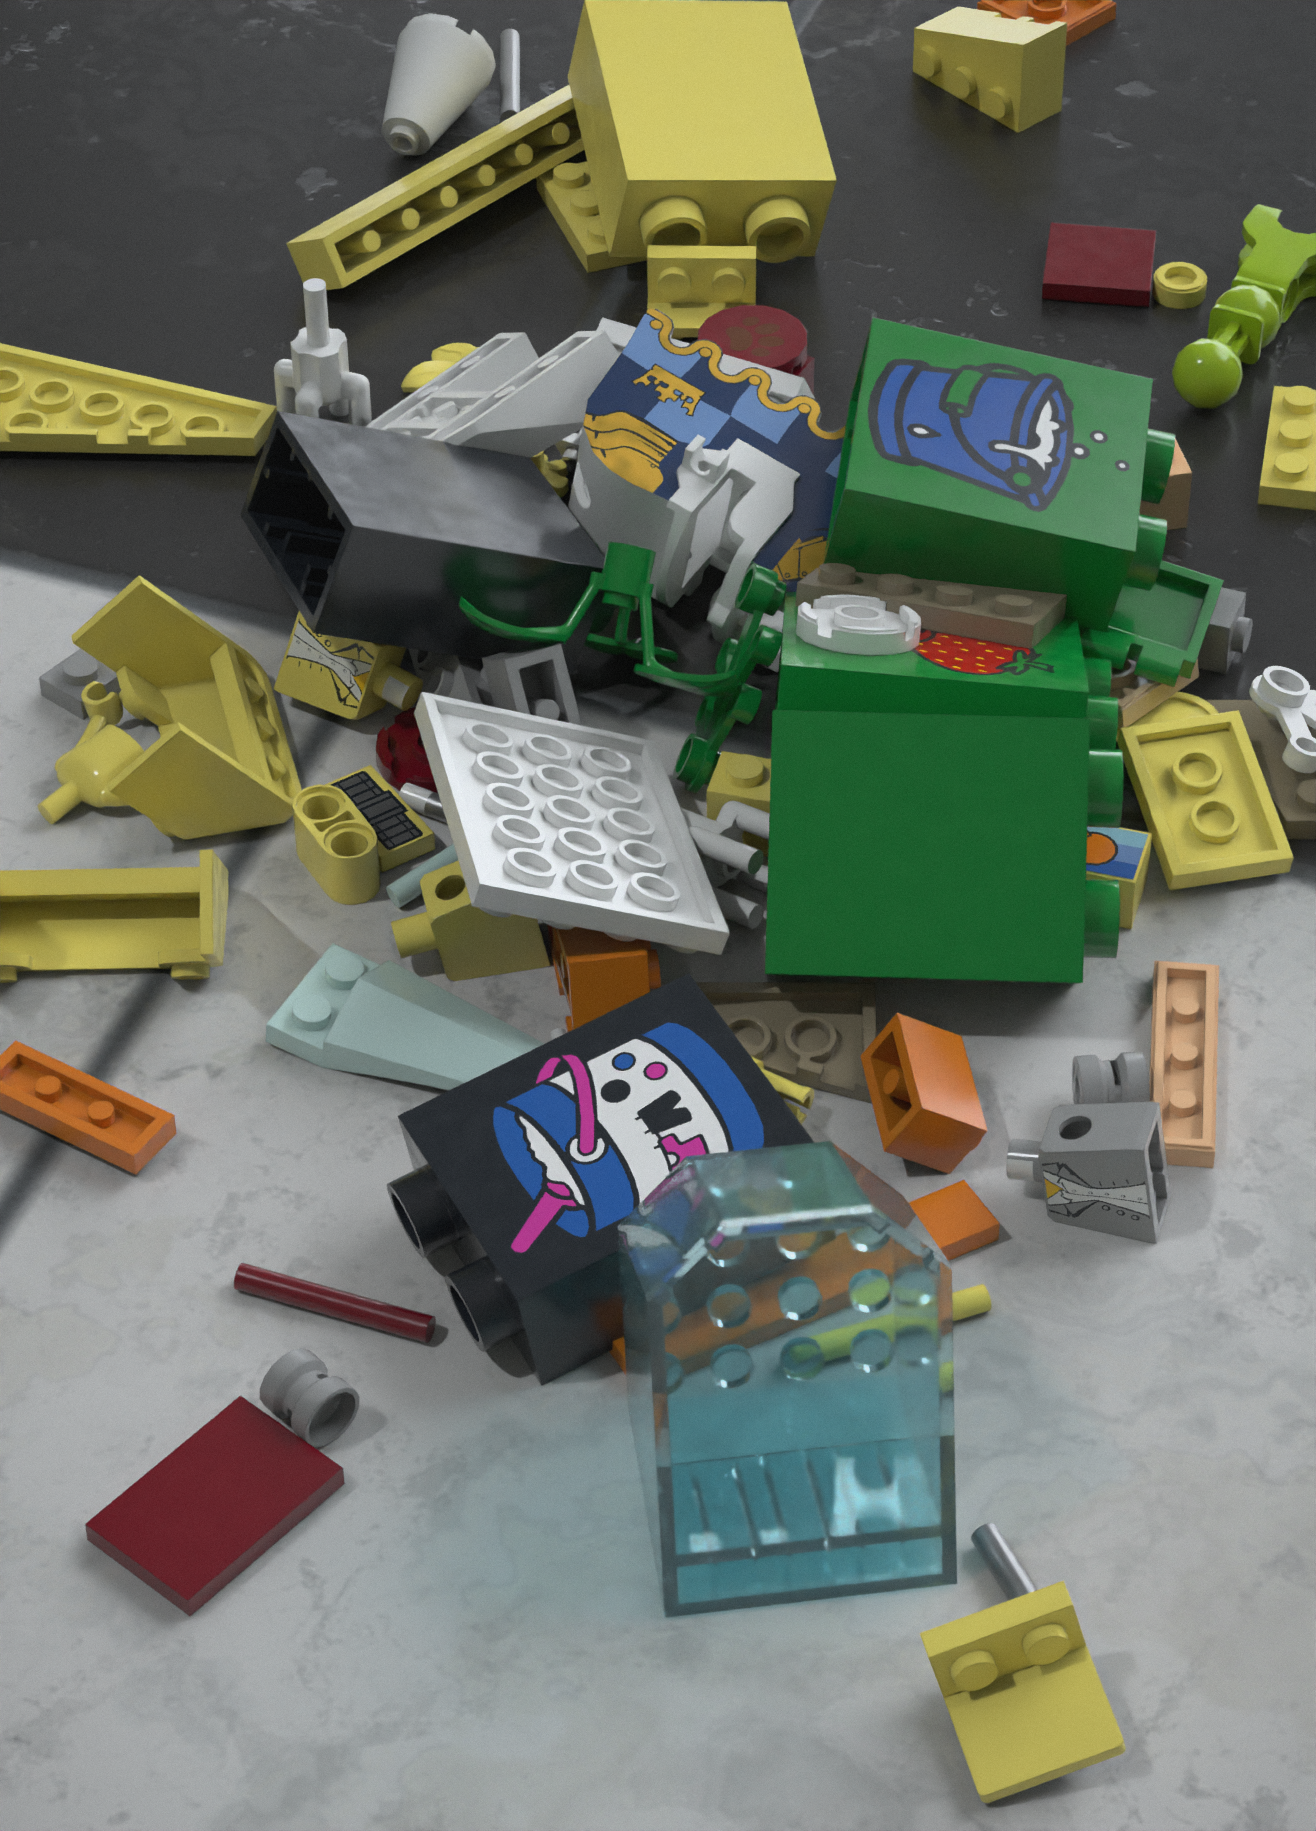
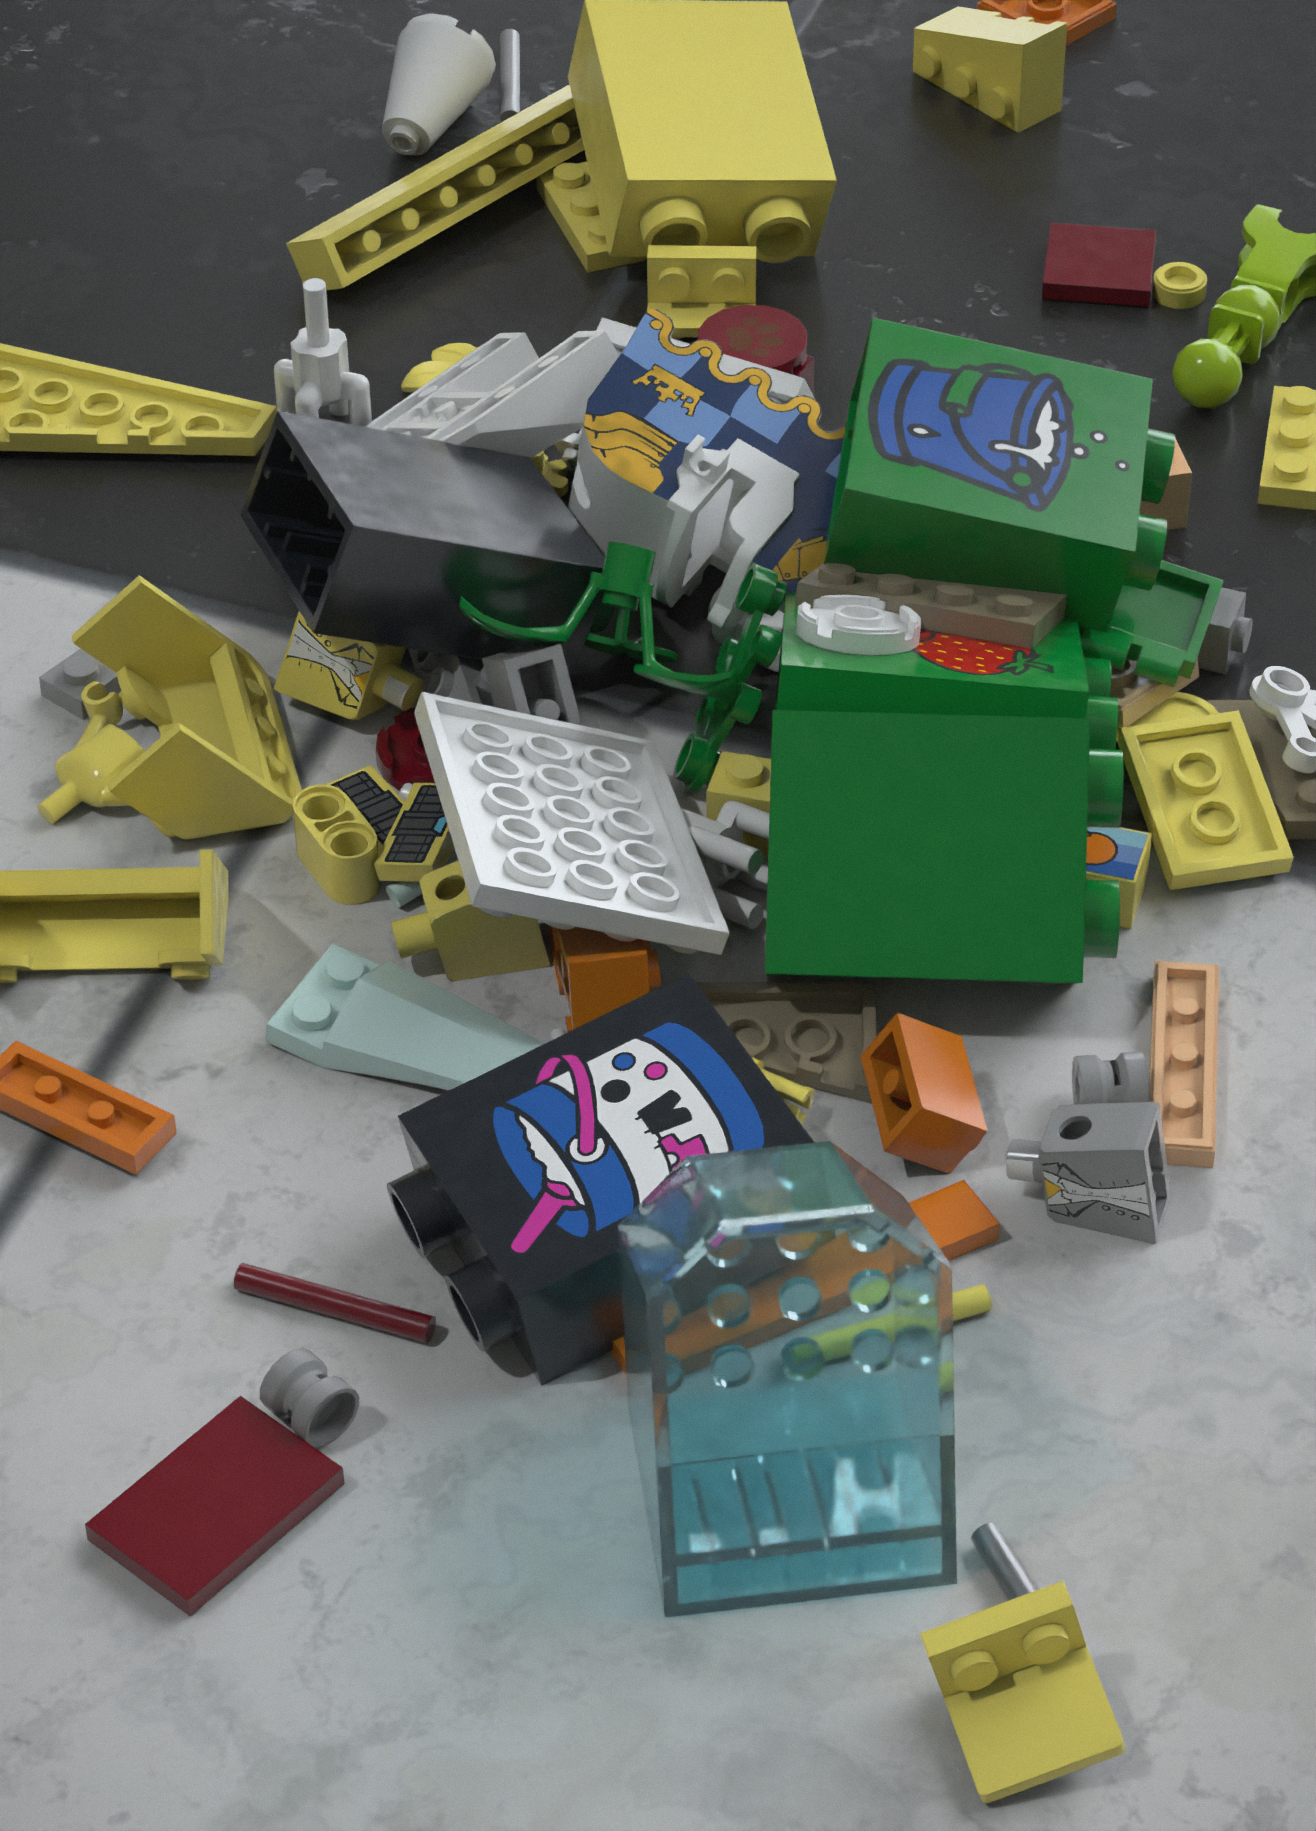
(417, 839): none -> tile

